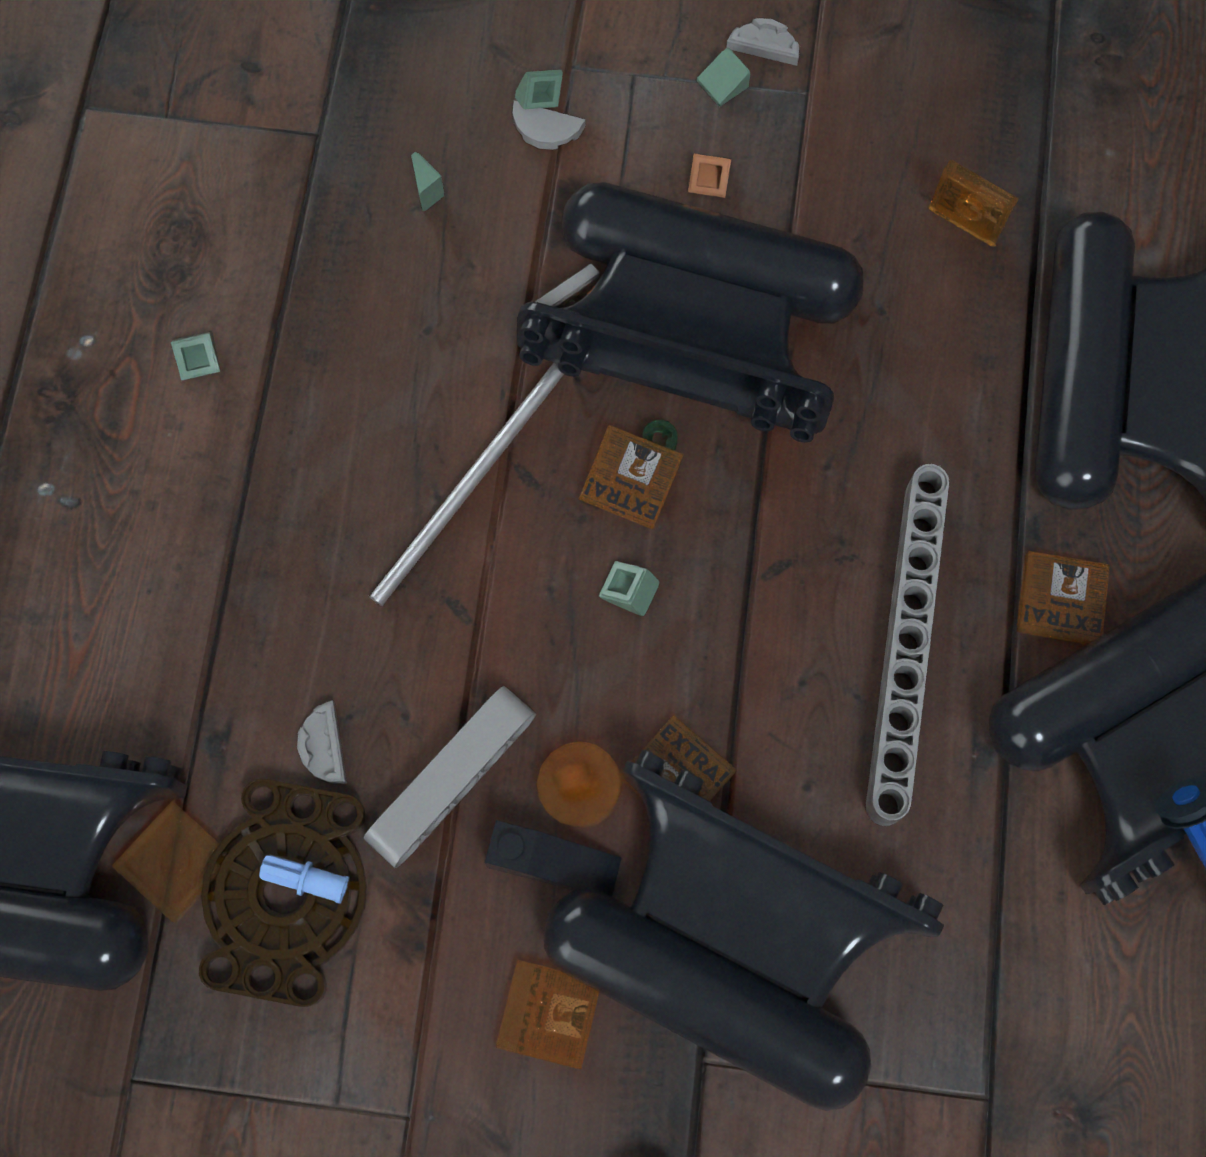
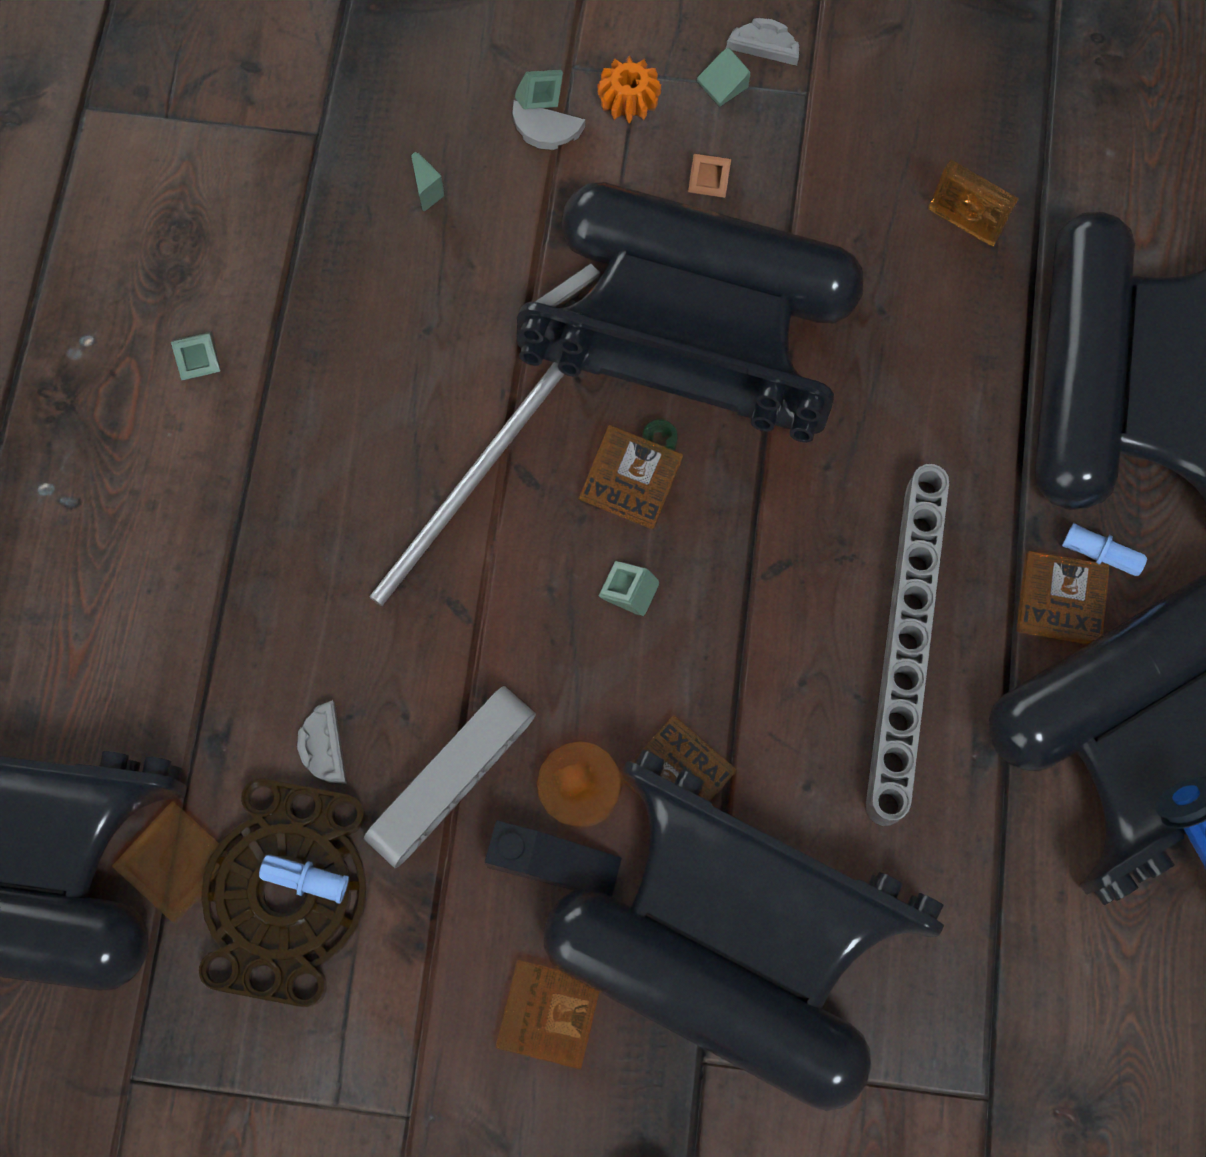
(629, 89): none -> orange gear
(1104, 550): none -> light blue axle

